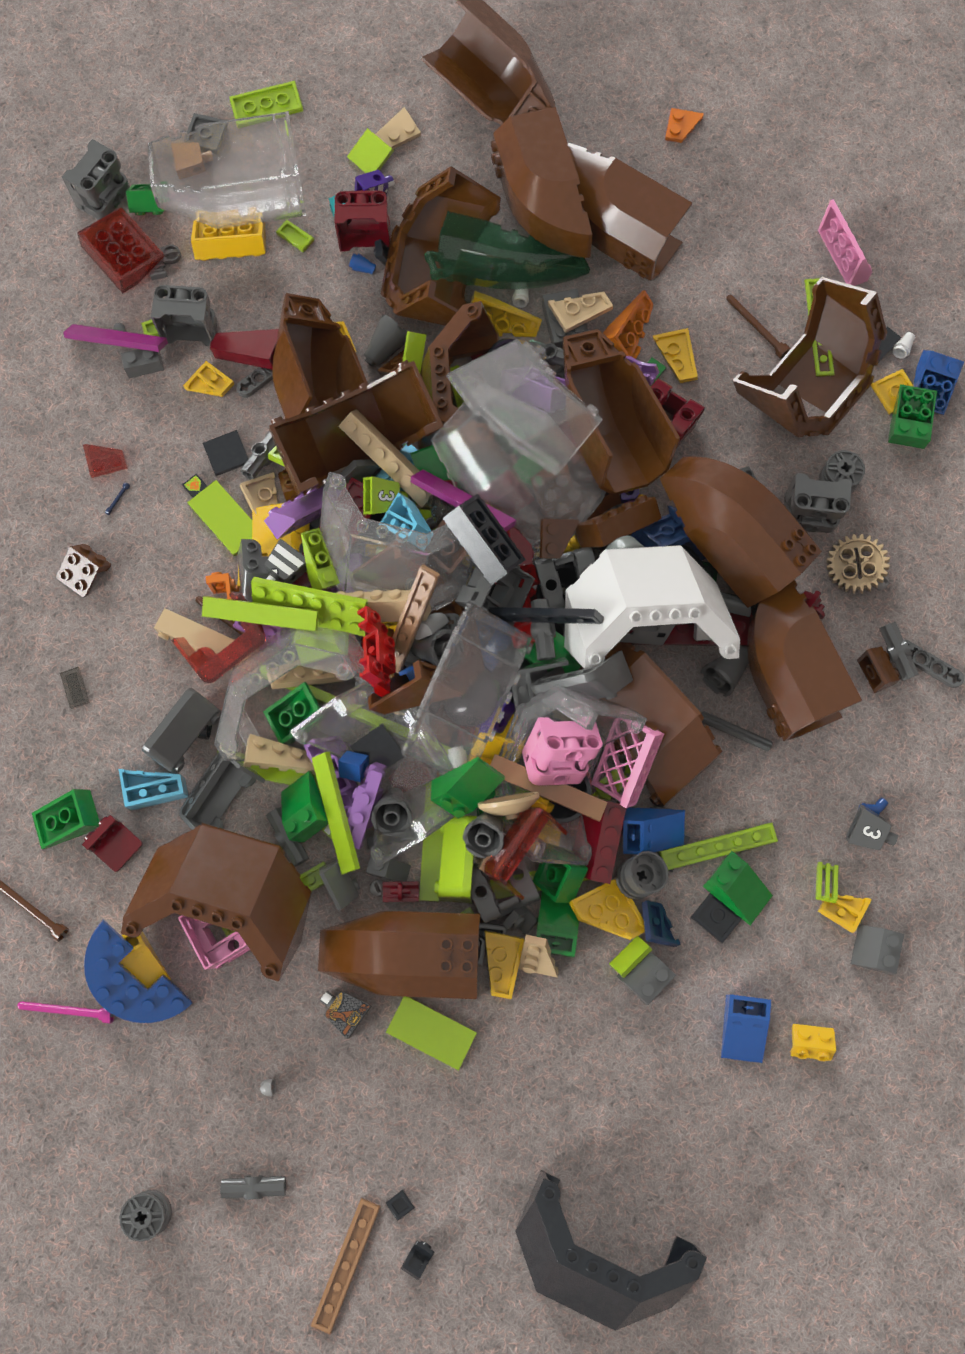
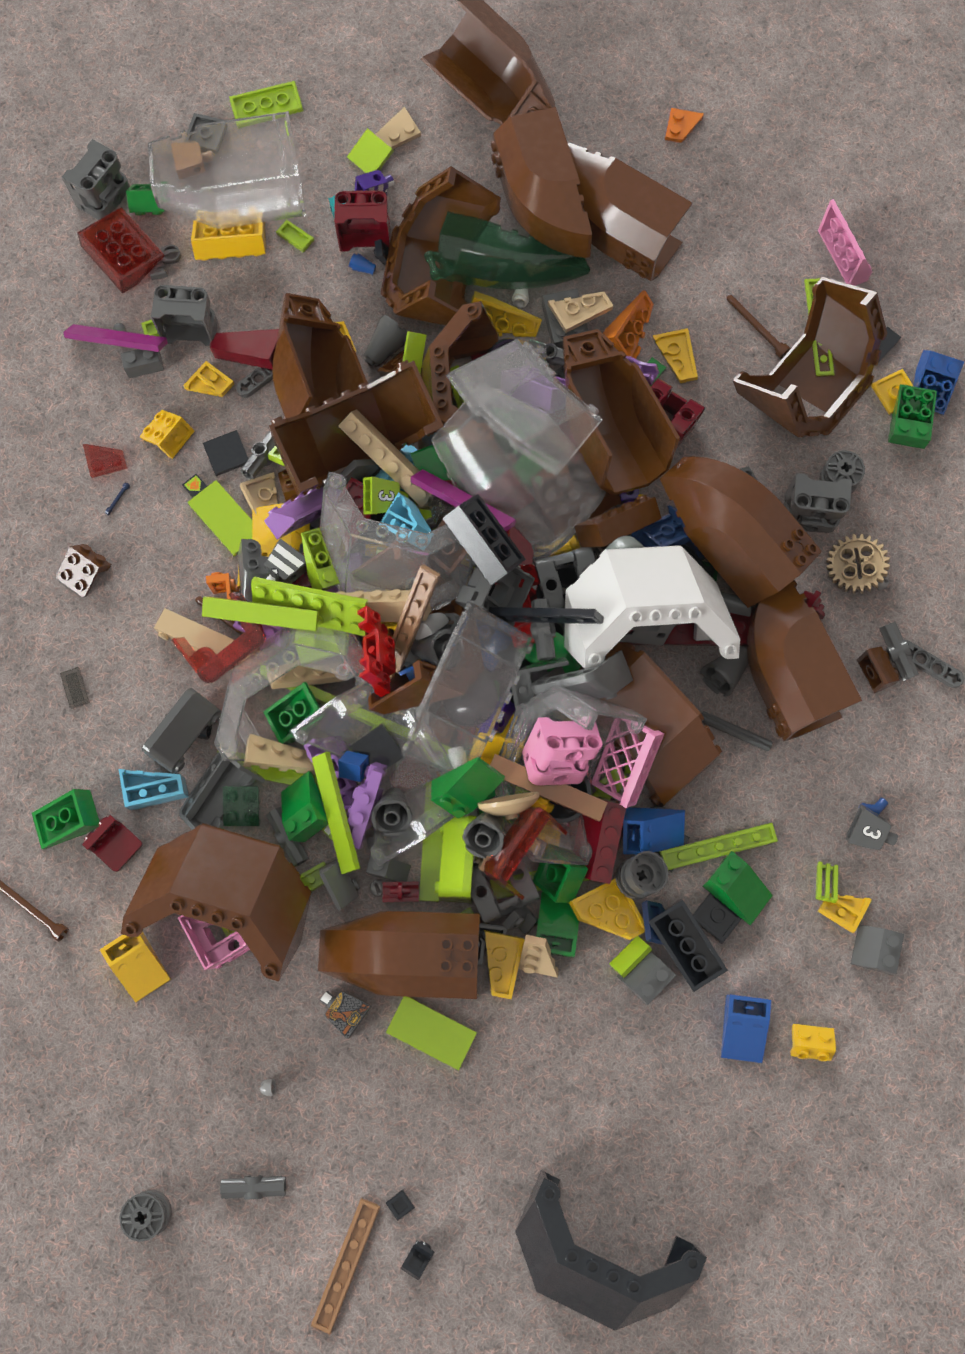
(101, 1014): dark pink piece -> none
(119, 989): blue plate -> none
(167, 432): none -> yellow bracket
(241, 806): none -> clear green hinge
(555, 536): reddish brown wing -> none
(688, 945): none -> black slope
(903, 346): white cone -> none

